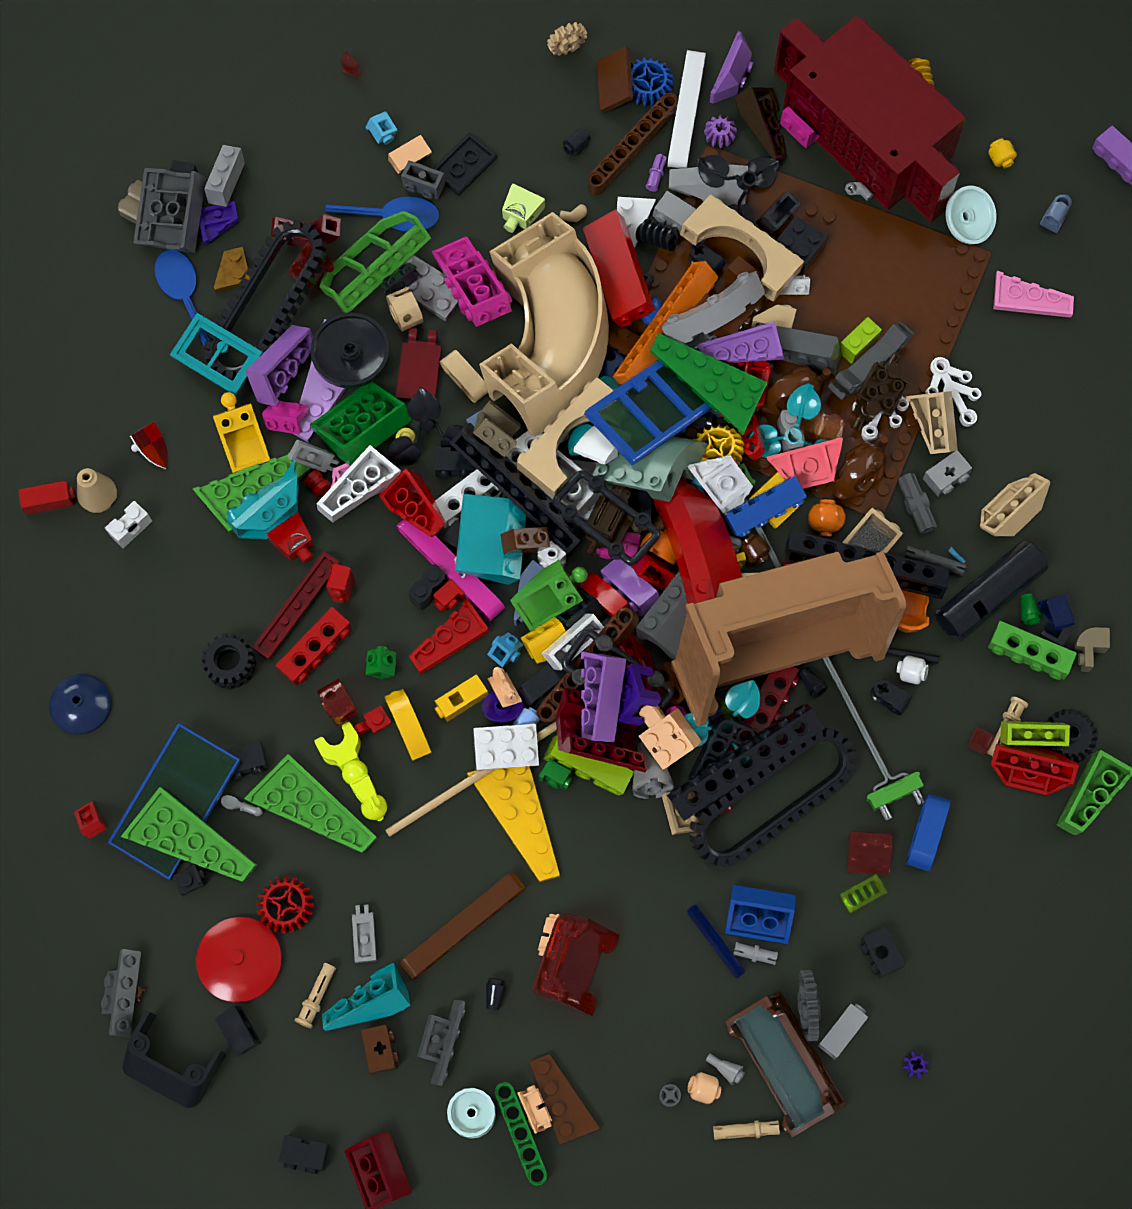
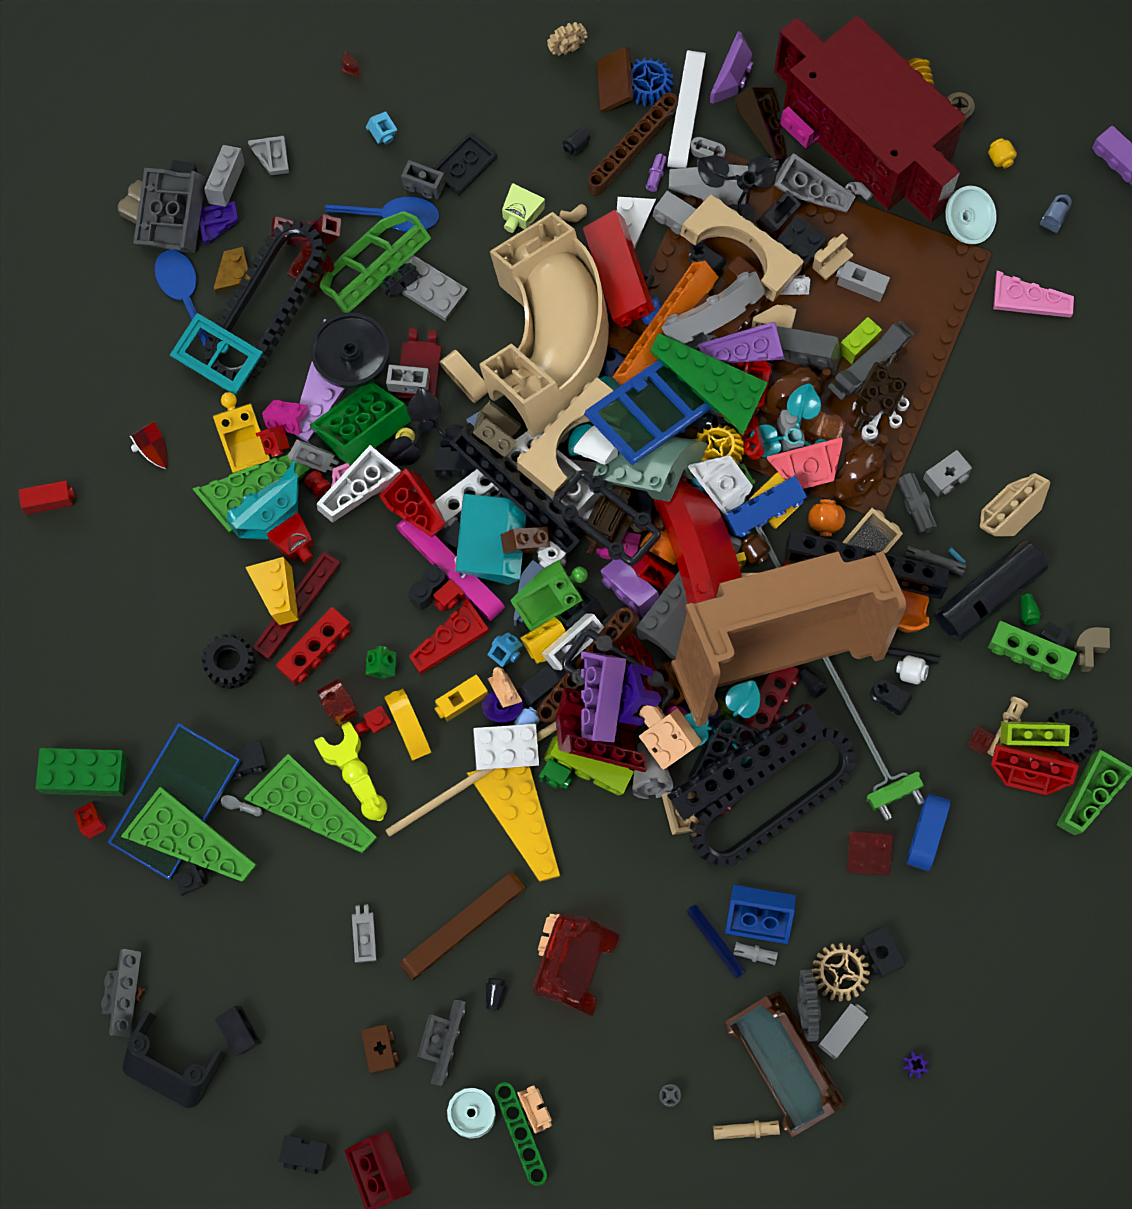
(81, 772): none -> green piece
(88, 713): dark blue dish -> none
(95, 491): tan cone -> none
(119, 529): white brick -> none
(239, 960): red dish -> none
(271, 154): none -> light grey wing
(274, 440): none -> red brick
(276, 588): none -> yellow wedge
(278, 364): medium lavender wedge -> none
(288, 896): red gear -> none
(309, 1005): tan pin -> none
(340, 583): red brick -> none
(376, 999): teal wedge -> none
(404, 309): tan piece -> none
(407, 379): none -> light grey brick
(412, 150): light nougat hinge -> none
(472, 282): dark pink wedge -> none
(565, 1108): reddish brown wing -> none
(606, 595): red slope -> none
(657, 234): black piece -> none
(704, 1088): light nougat head -> none
(708, 147): none -> light grey beam
(720, 131): medium lavender gear -> none
(729, 1070): light grey cone -> none
(812, 185): none -> light grey wedge
(832, 257): none -> tan bracket
(850, 975): none -> tan gear
(862, 280): none -> light grey brick
(879, 884): clear neon green slope -> none
(936, 420): tan wedge -> none
(955, 387): white plant -> none
(966, 103): none -> dark tan gear
(1058, 611): clear blue slope -> none

